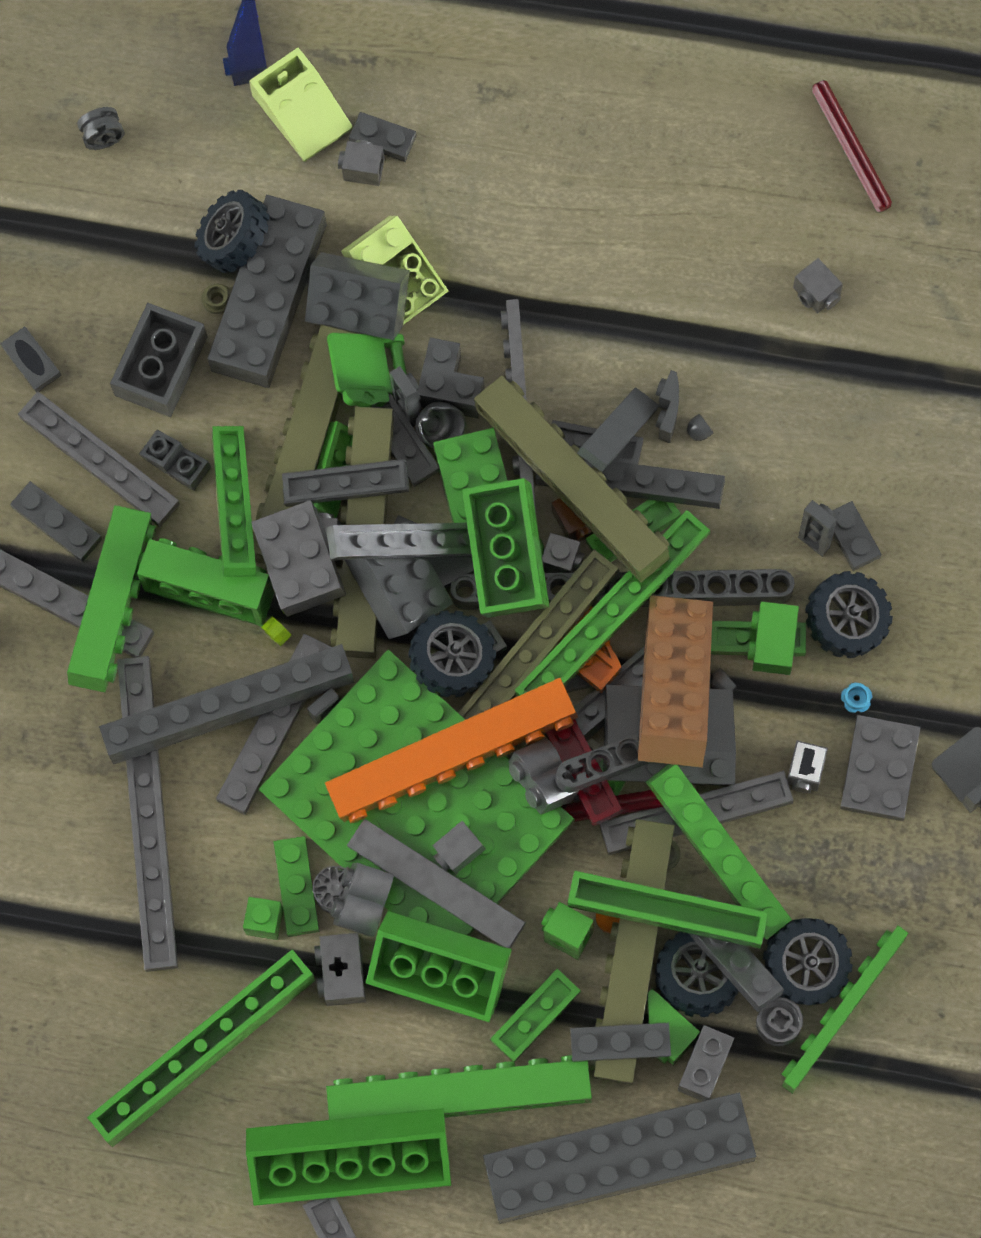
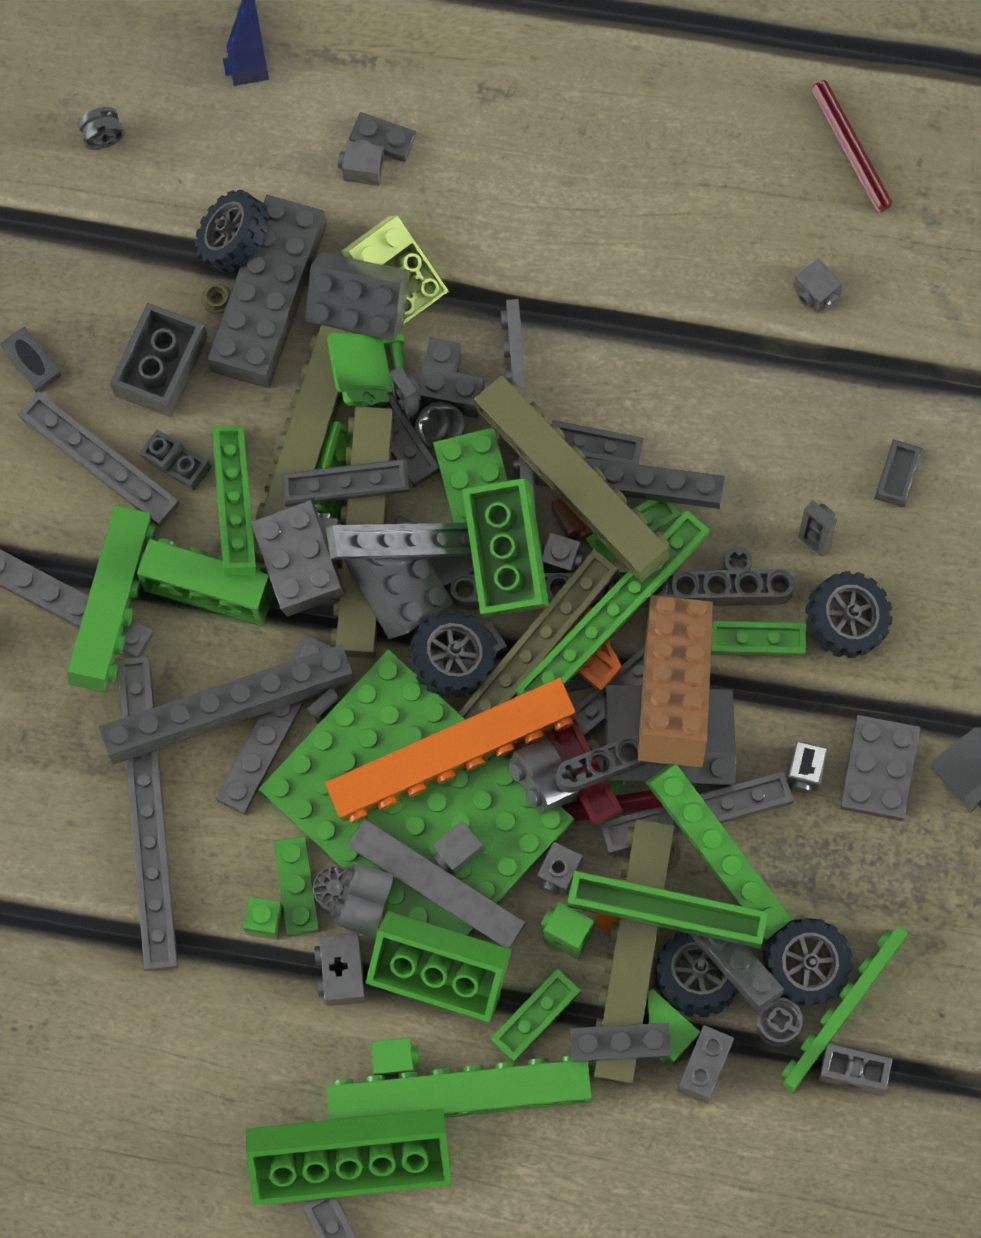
(56, 521): dark grey plate -> none
(201, 1048): bright green brick -> none
(276, 631): lime axle -> none
(300, 104): yellowish green slope -> none
(394, 1056): none -> bright green brick
(558, 869): none -> flat silver brick
(618, 429): dark grey tile -> none
(619, 1158): dark grey brick -> none
(668, 400): dark grey slope -> none
(698, 428): dark grey hinge -> none
(721, 680): dark grey hinge -> none
(738, 553): none -> dark grey bush
(774, 638): bright green brick -> none
(854, 537): dark grey plate -> none
(855, 1069): none -> flat silver brick
(860, 690): medium azure plate -> none
(898, 473): none -> dark grey tile

